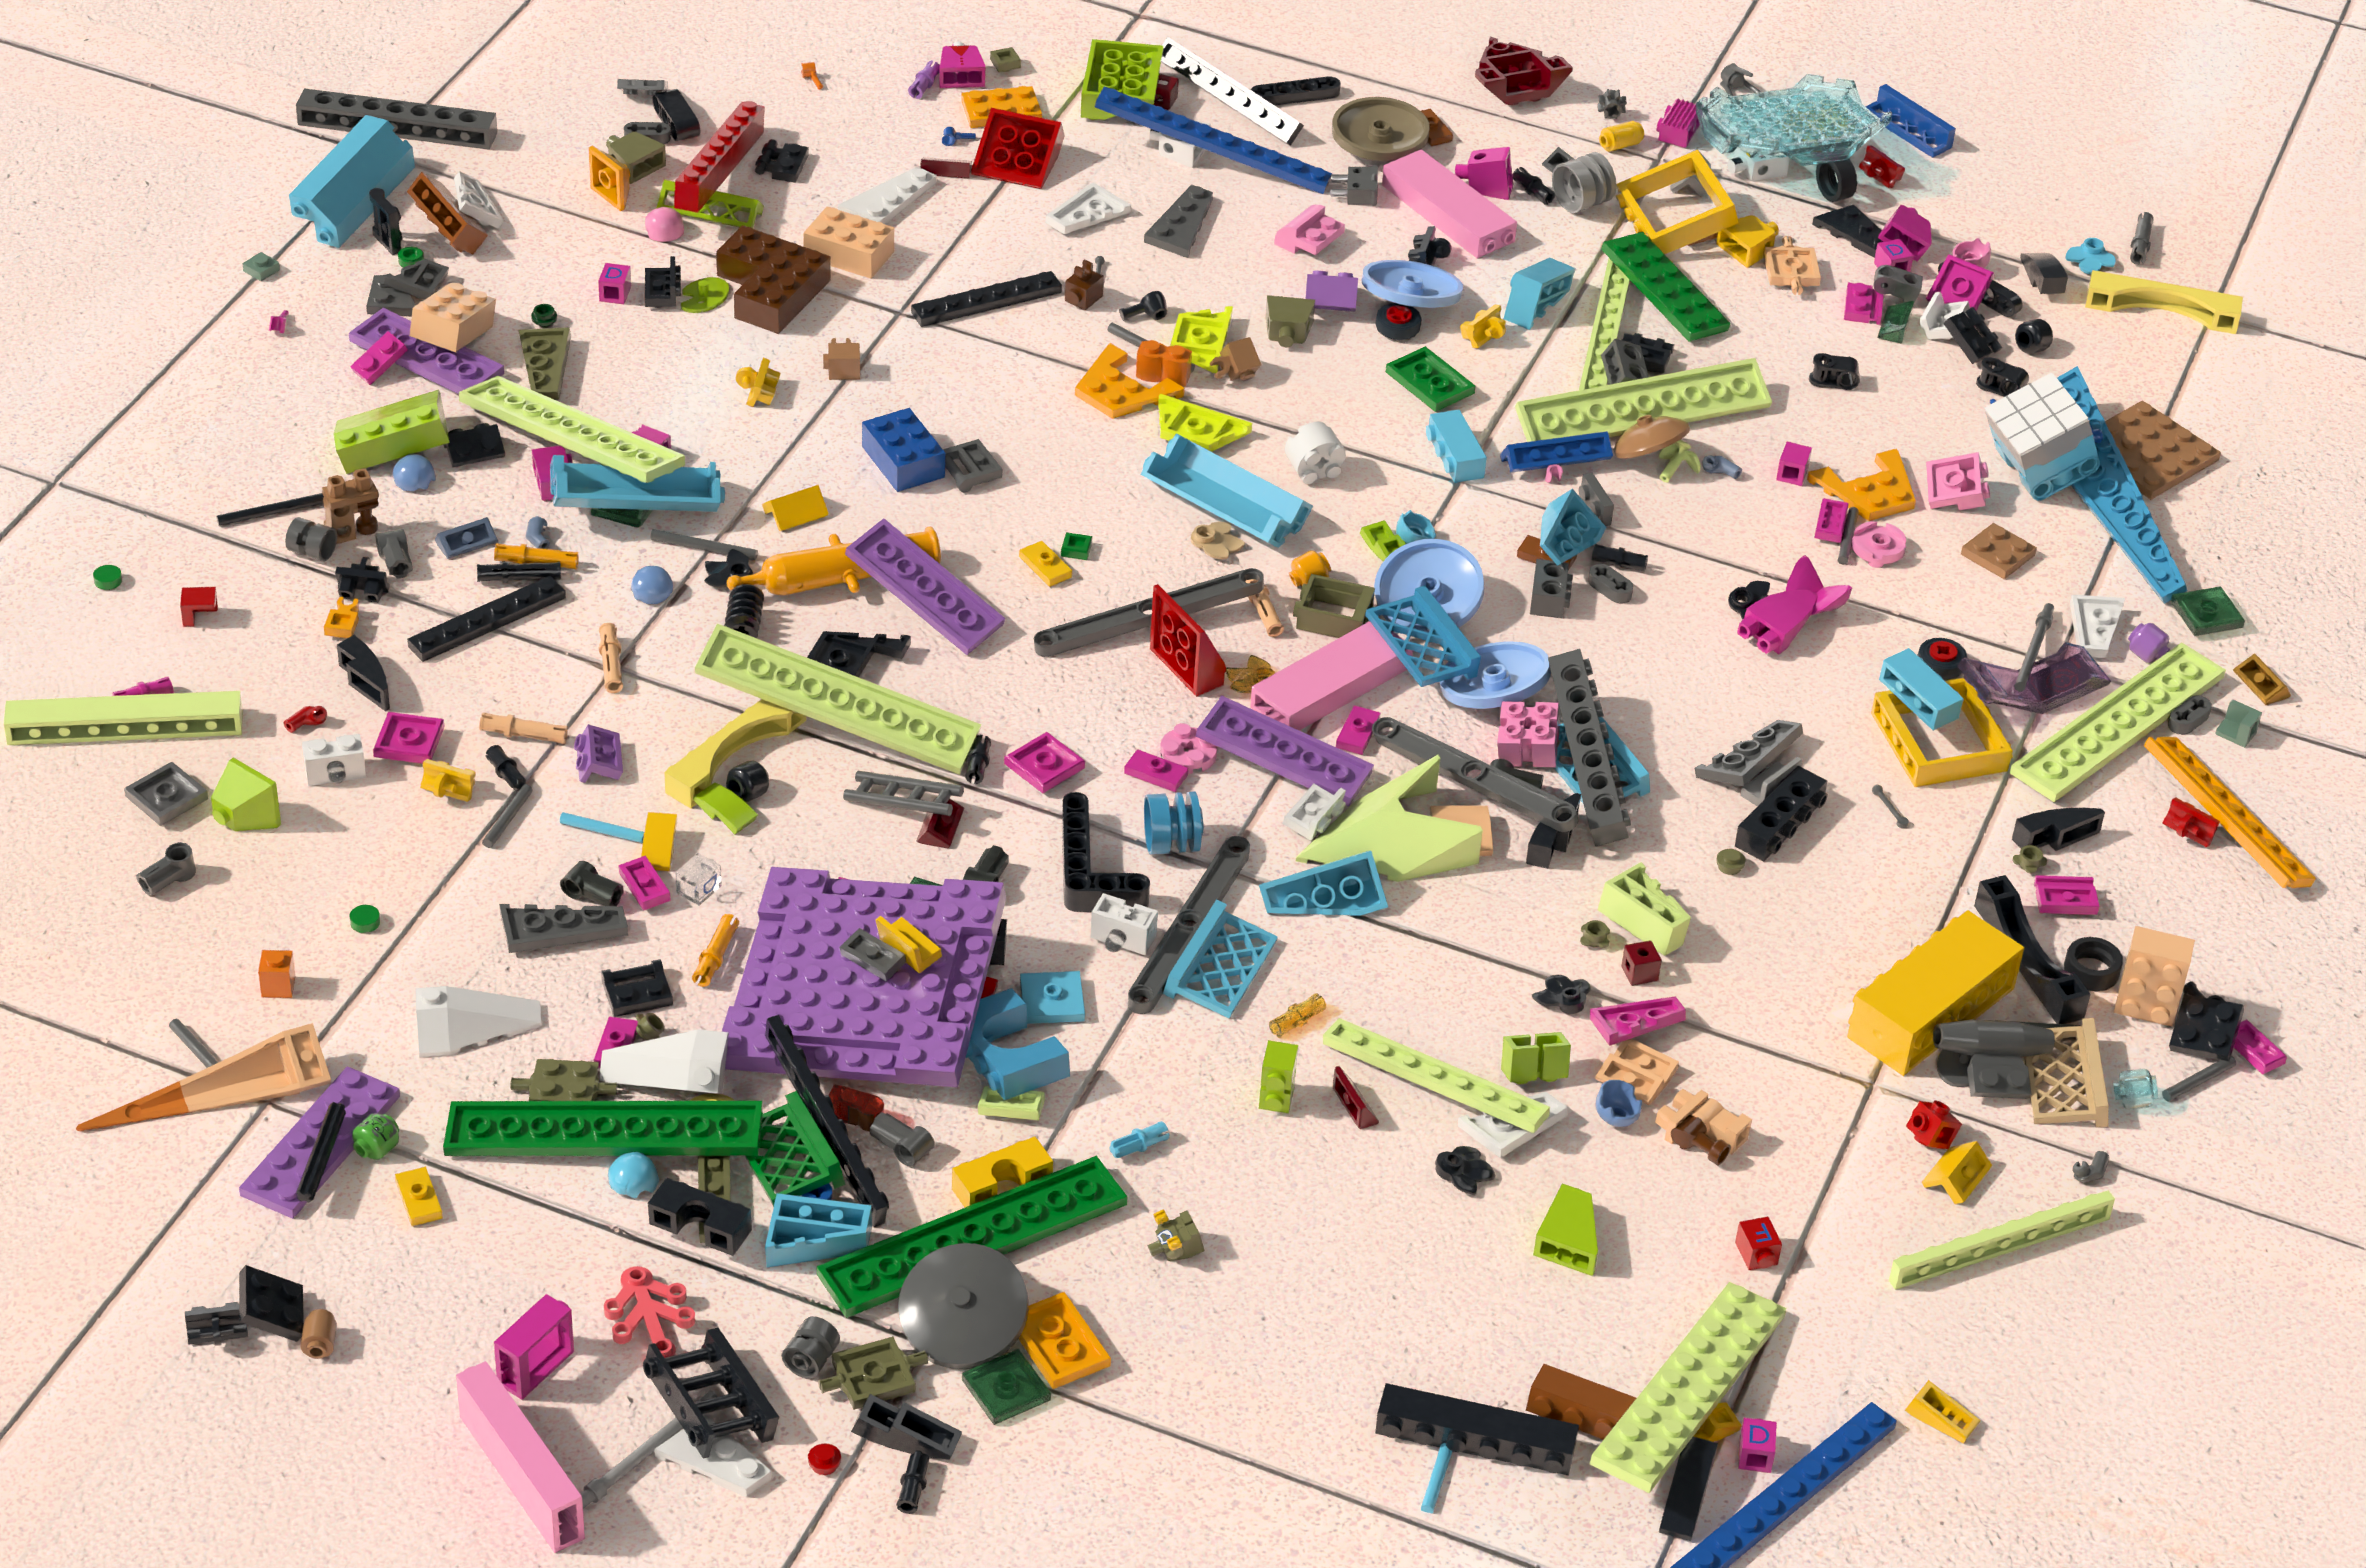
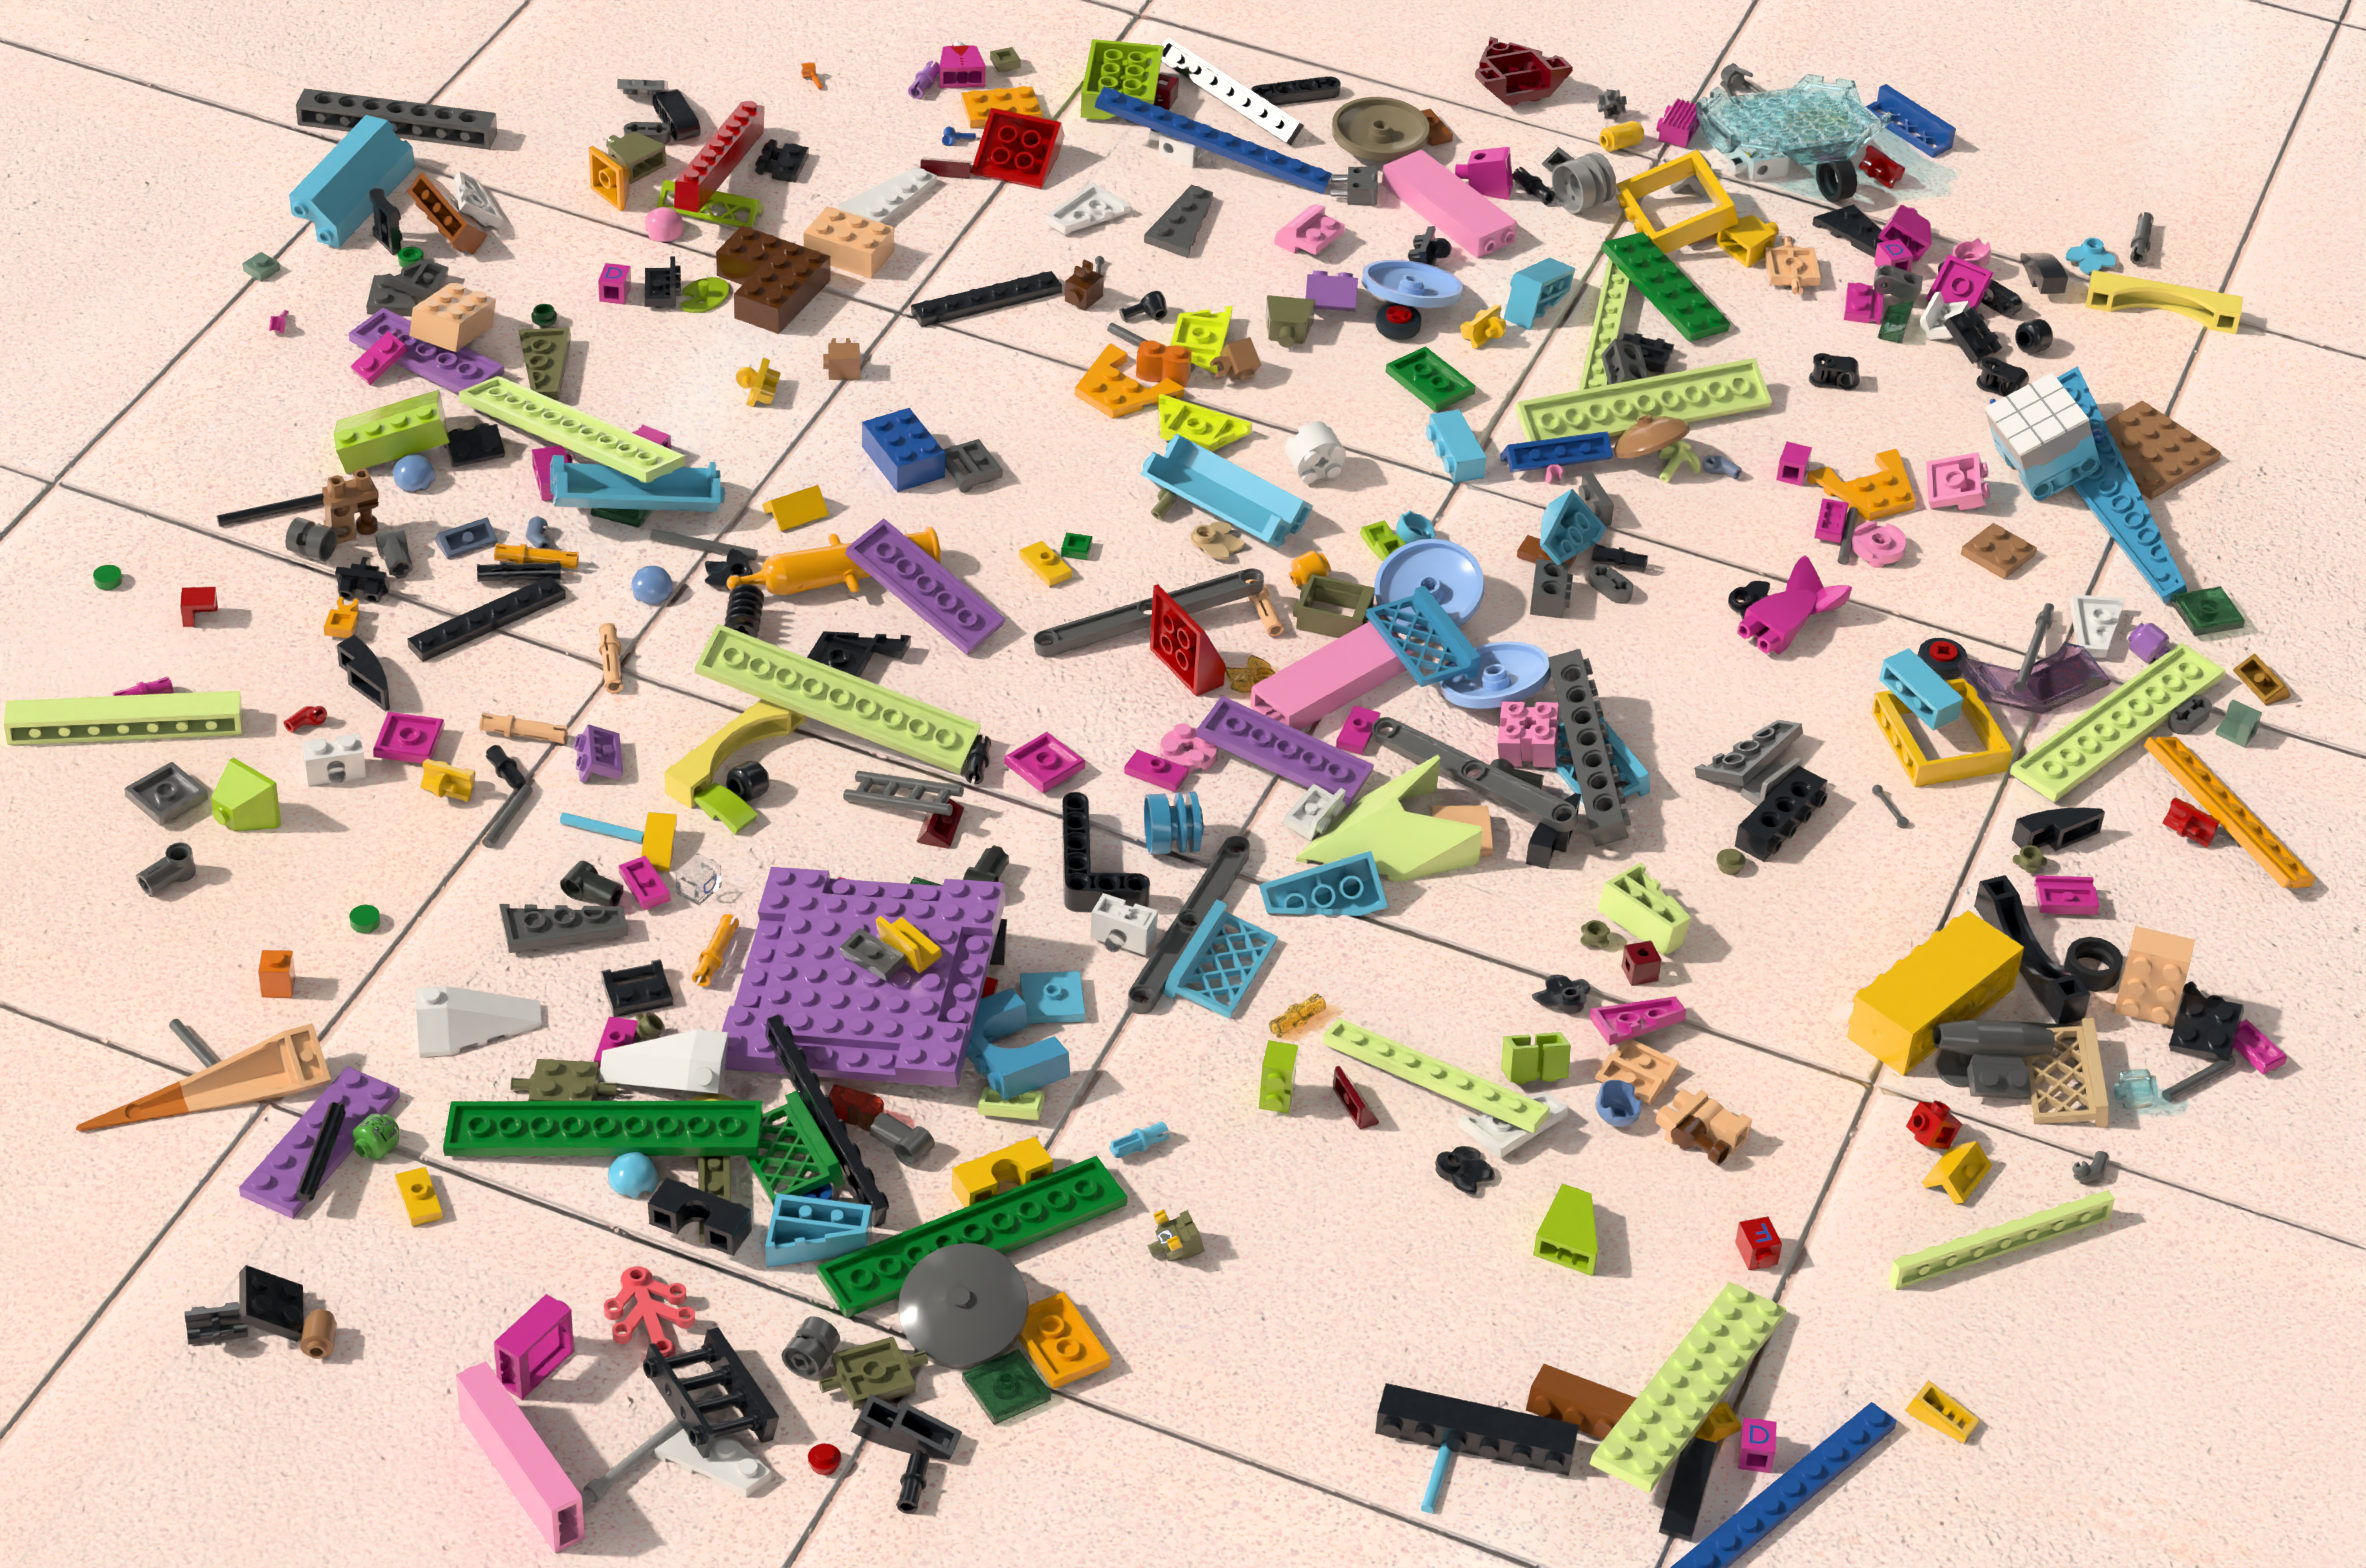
(1166, 501): none -> olive arm

